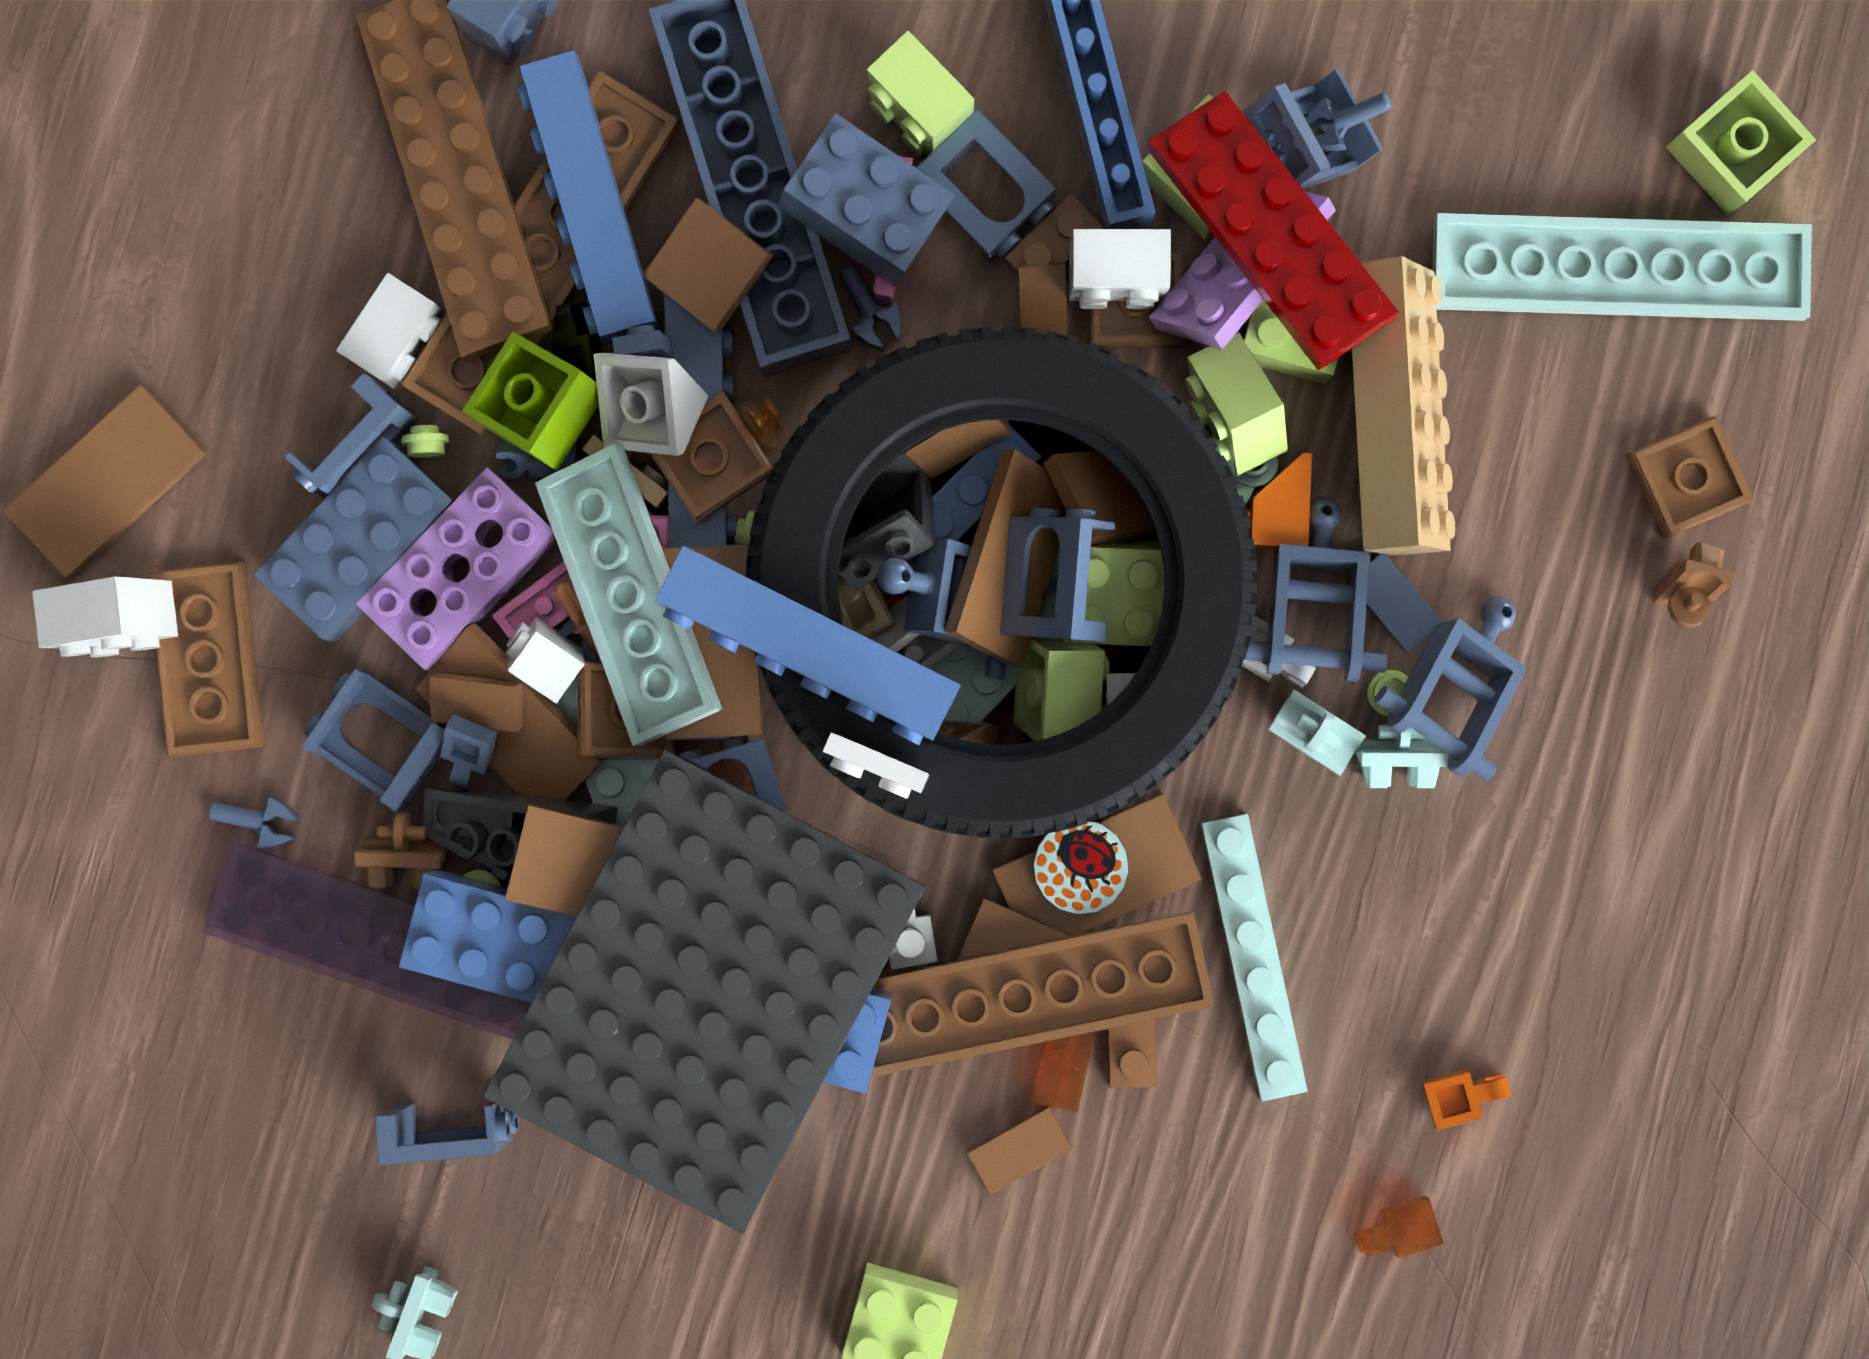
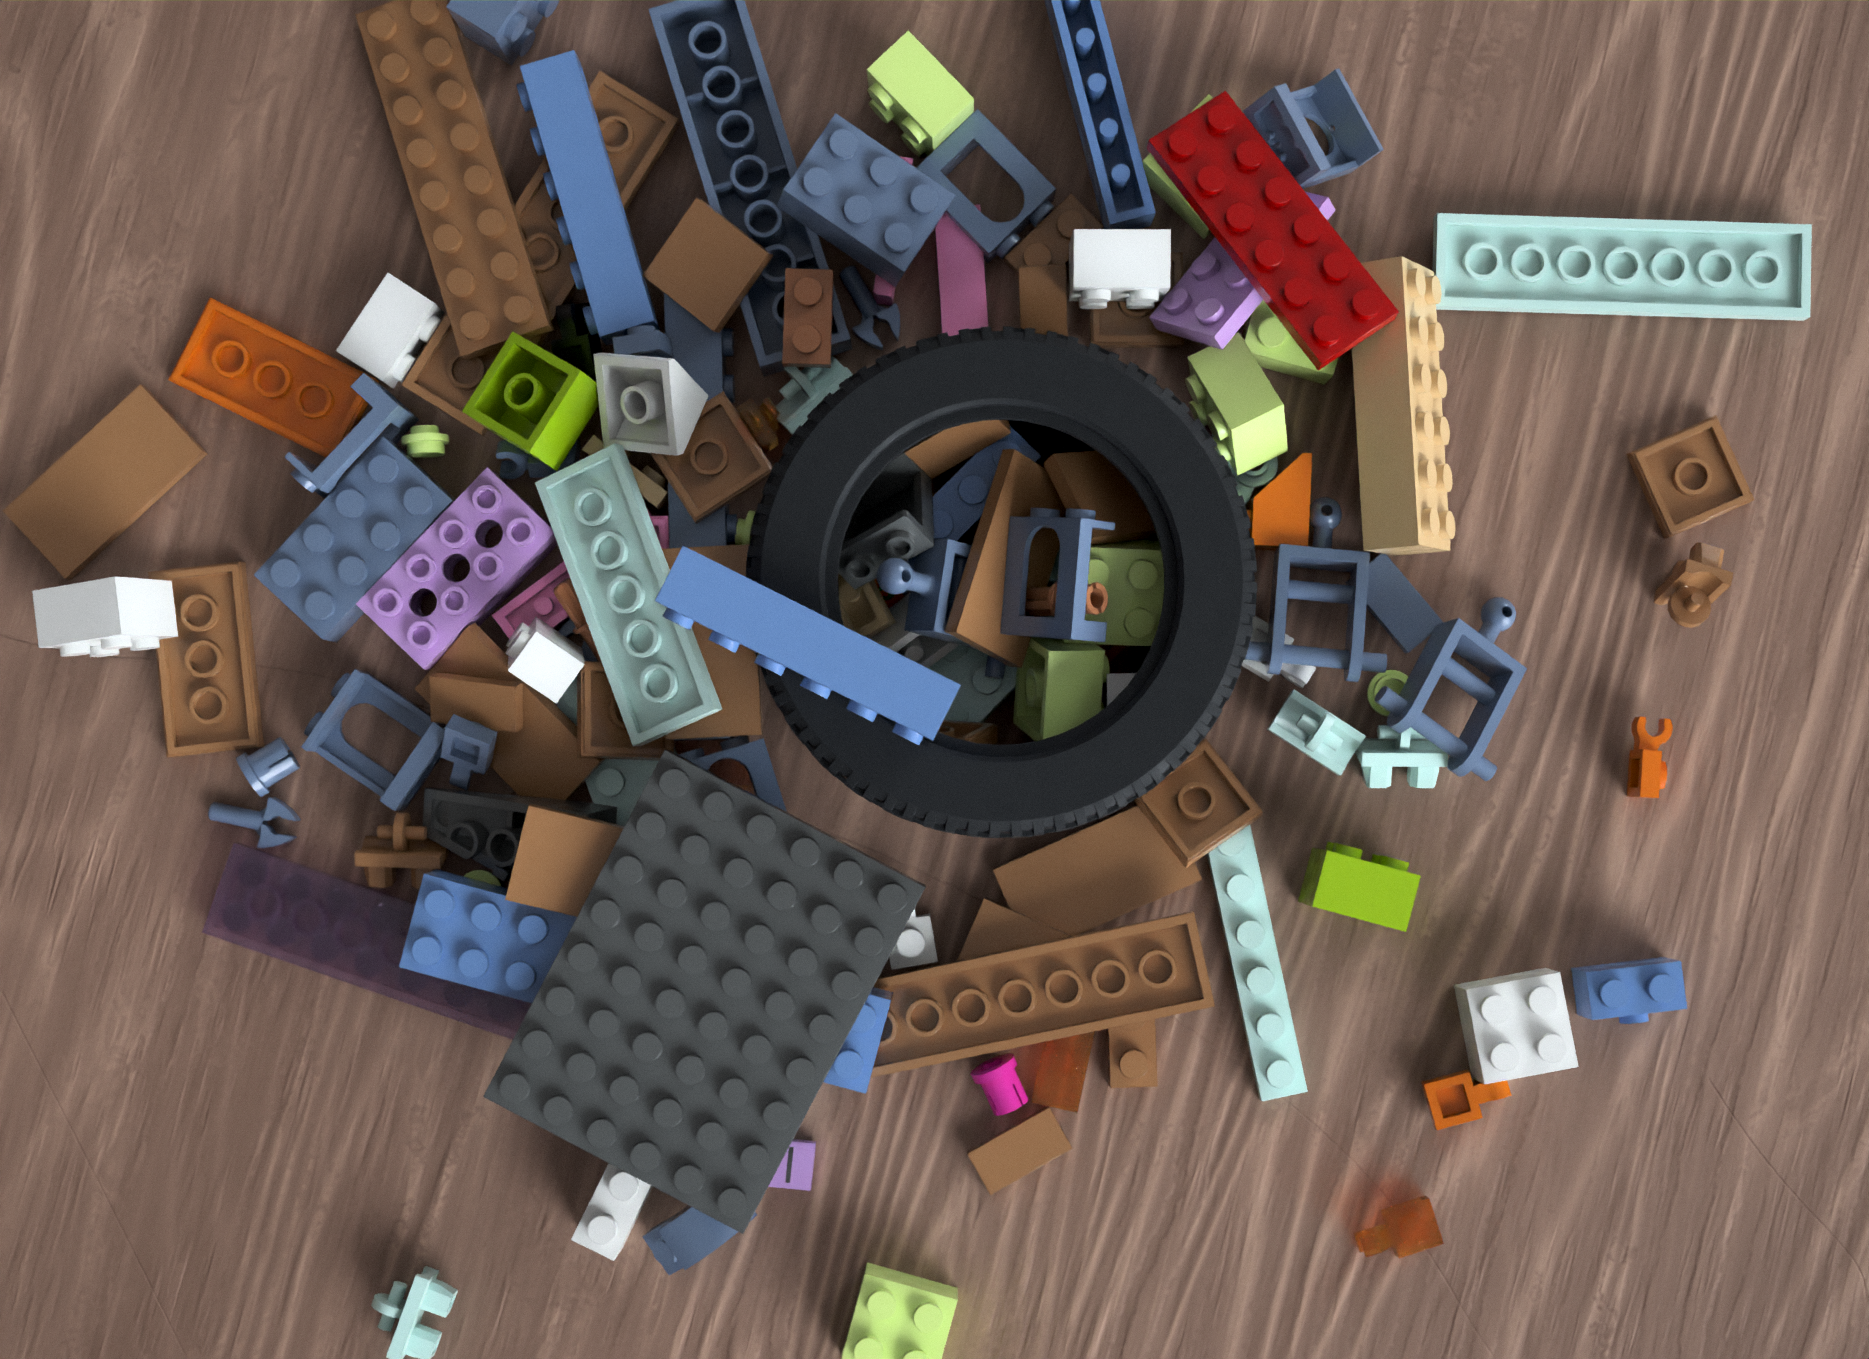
(268, 765): none -> sand blue bush
(270, 378): none -> orange tile
(402, 1143): sand blue panel -> none
(611, 1212): none -> white brick
(686, 1238): none -> sand blue brick
(796, 1167): none -> lavender tile
(807, 390): none -> light aqua hips
(808, 318): none -> nougat plate
(854, 758): white plate -> none
(960, 279): none -> bright pink tile
(1000, 1084): none -> dark pink bush
(1042, 600): none -> nougat axle
(1081, 868): tile -> none
(1199, 805): none -> medium nougat tile
(1340, 121): sand blue bar -> none
(1358, 888): none -> lime brick
(1516, 1025): none -> white brick
(1629, 989): none -> medium blue brick
(1646, 769): none -> orange plate
(1740, 143): yellowish green brick -> none

